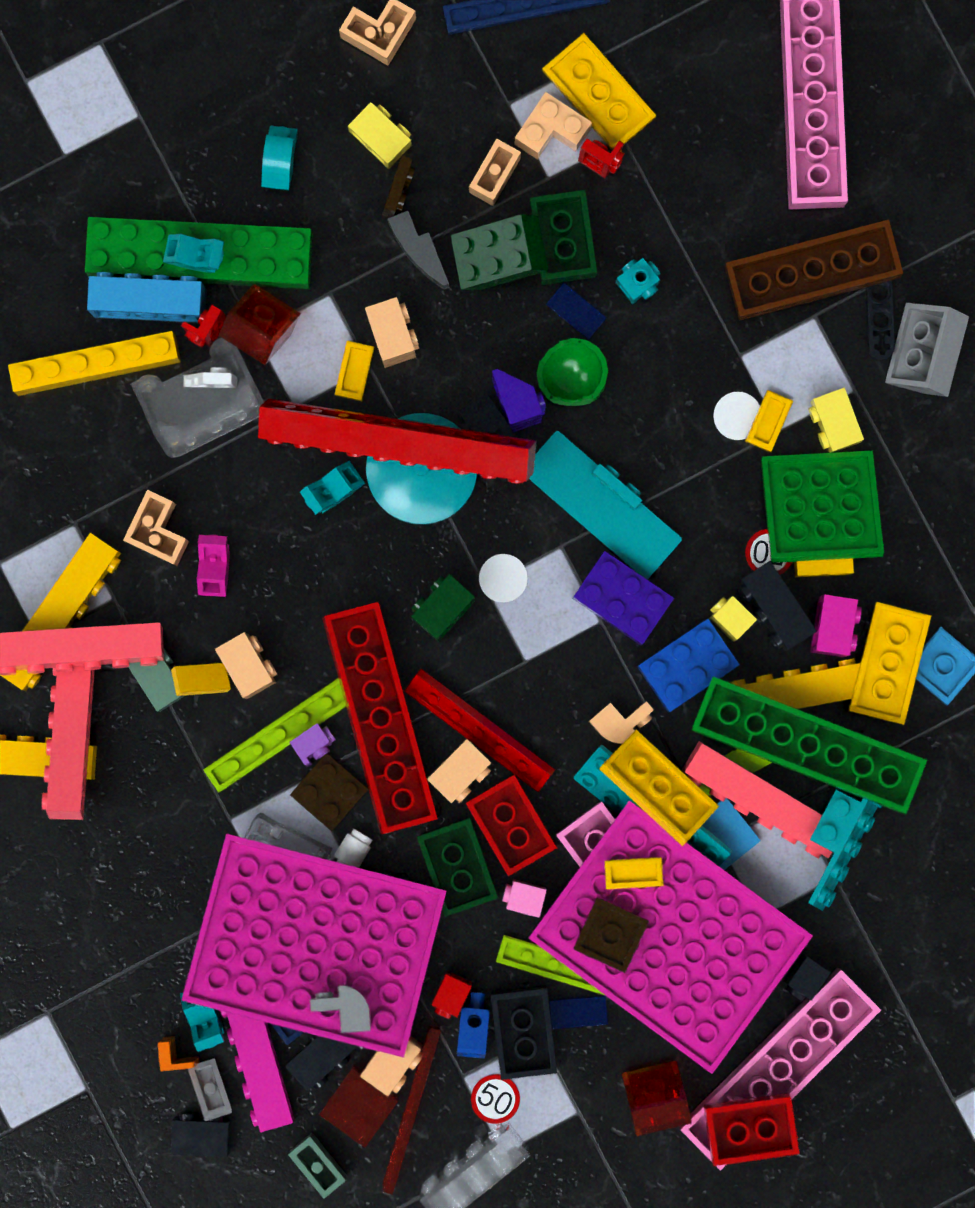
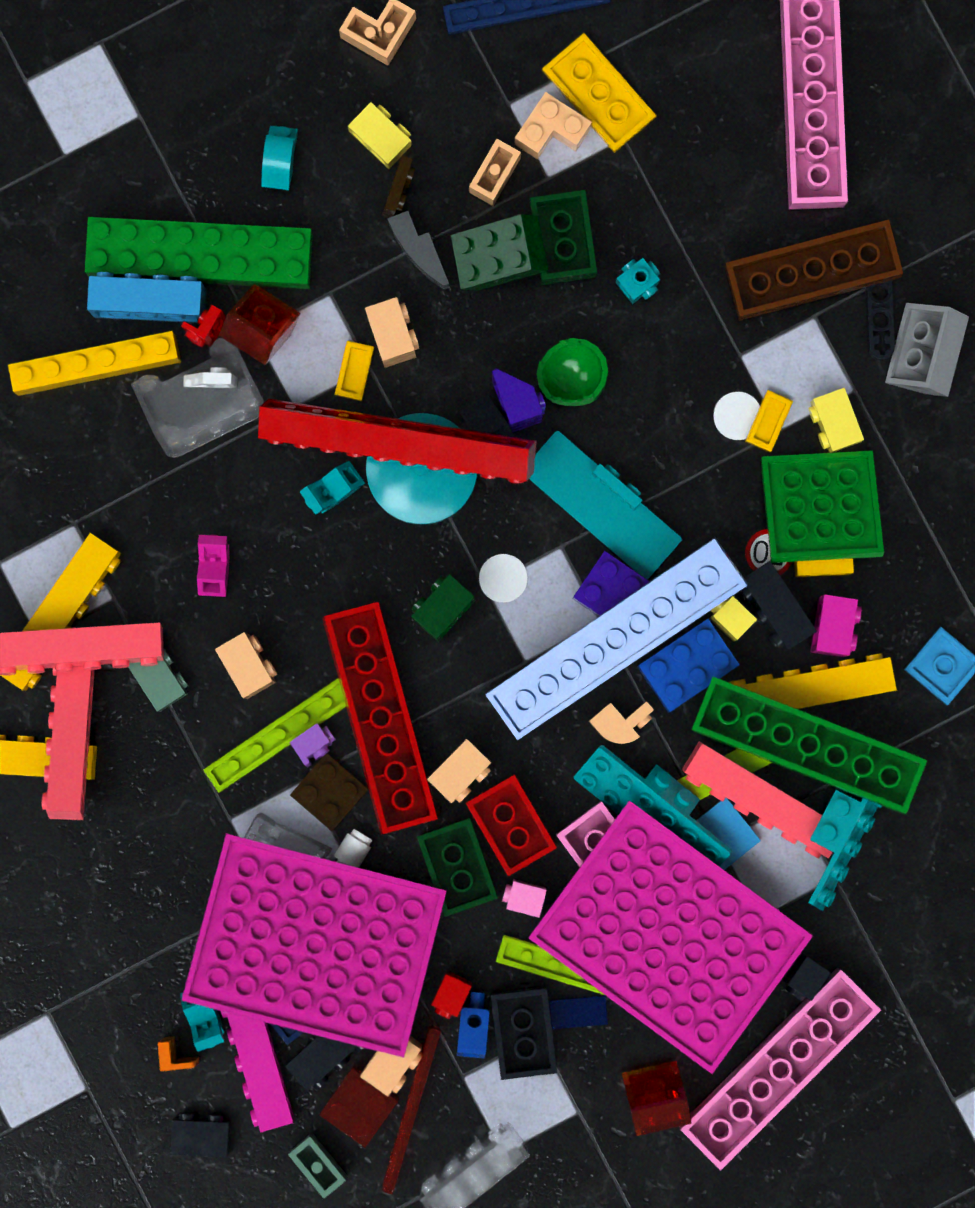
(149, 530): light nougat brick -> none
(194, 253): teal brick -> none
(200, 679): yellow tile -> none
(209, 1090): light grey plate -> none
(351, 1006): light grey brick -> none
(479, 730): red plate -> none
(495, 1099): sticker -> none
(576, 311): clear blue tile -> none
(595, 157): red bracket -> none
(610, 935): dark brown plate -> none
(616, 638): none -> plate
(633, 873): yellow tile -> none
(659, 787): yellow tile -> none
(751, 1129): red brick -> none
(889, 663): yellow tile -> none

